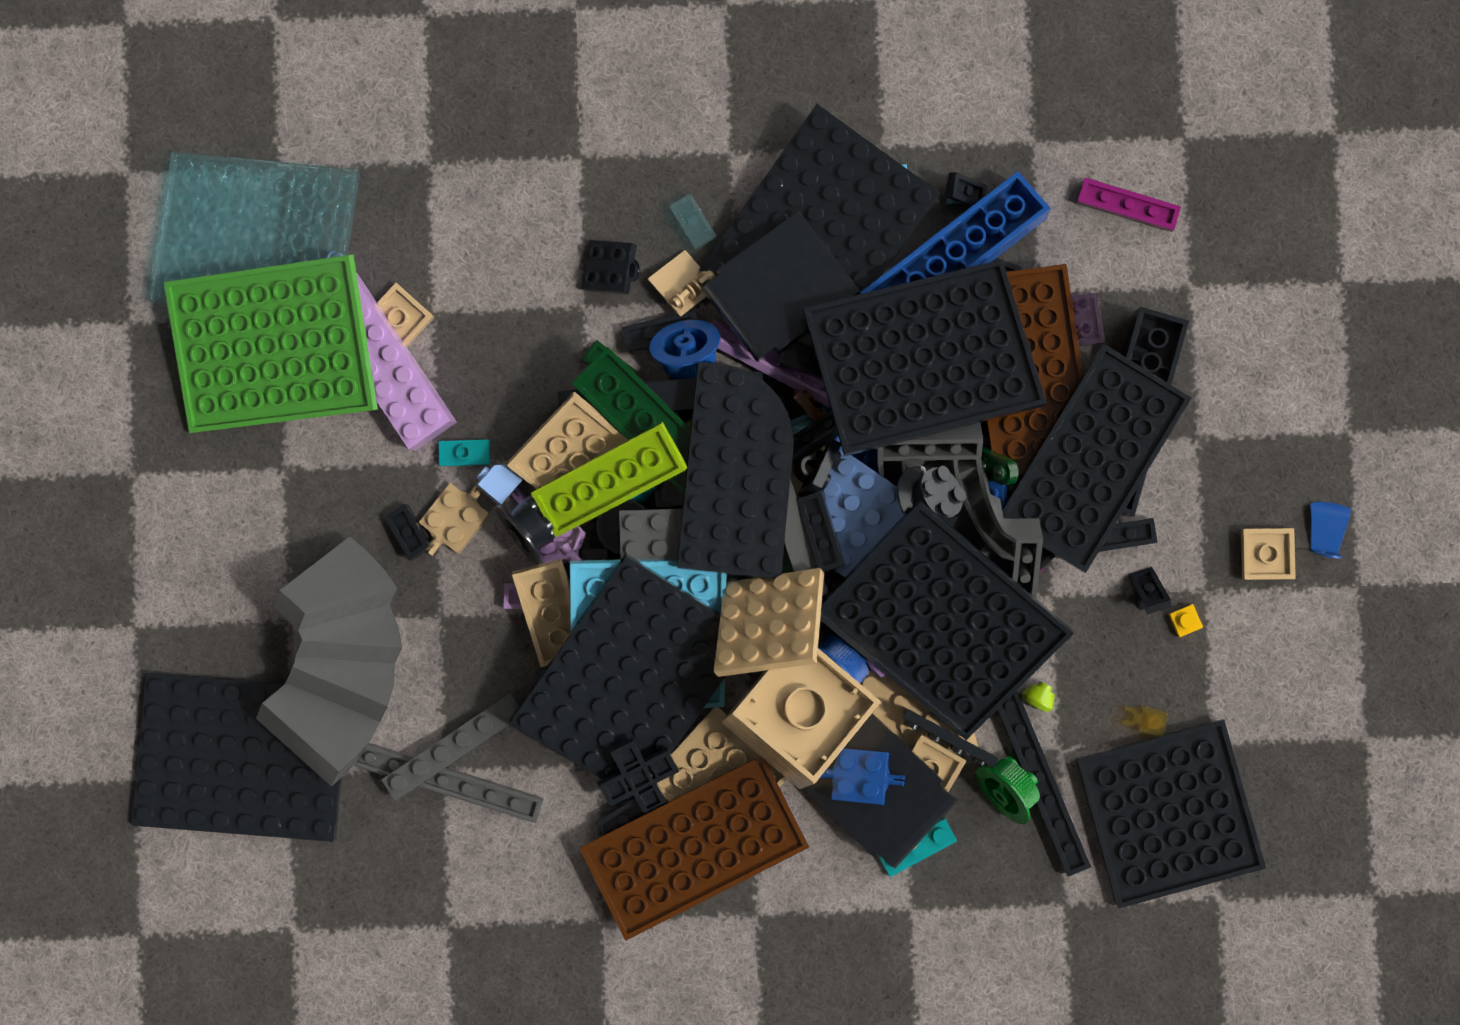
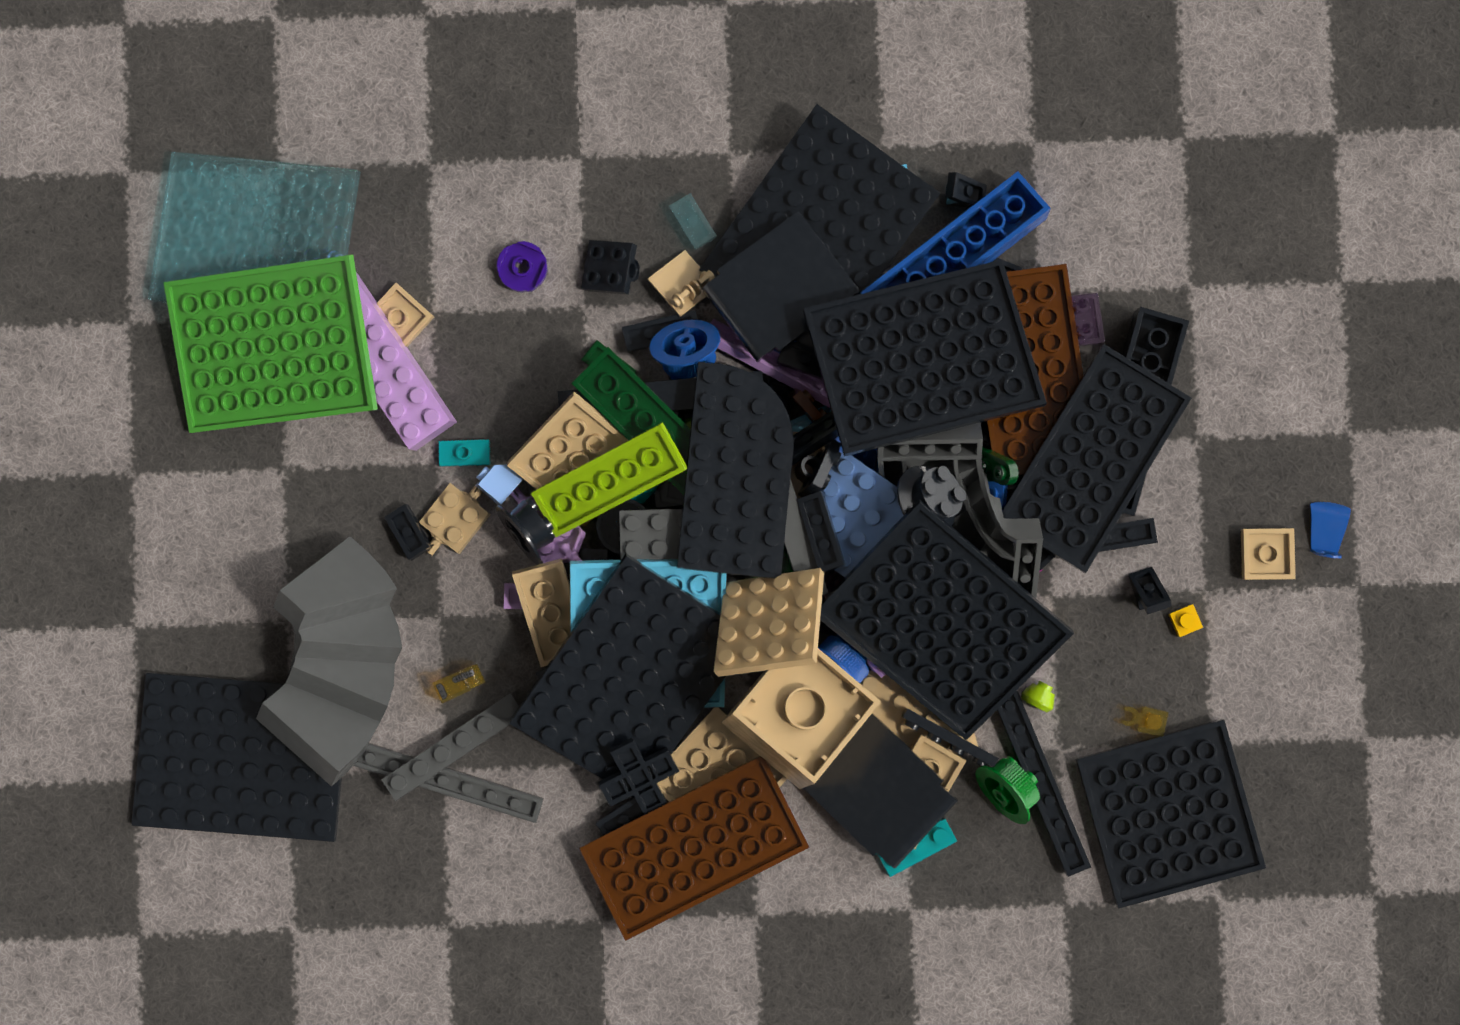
(458, 683): none -> clear yellow leg
(517, 253): none -> dark purple plate
(861, 776): blue plate -> none
(1128, 204): magenta plate -> none

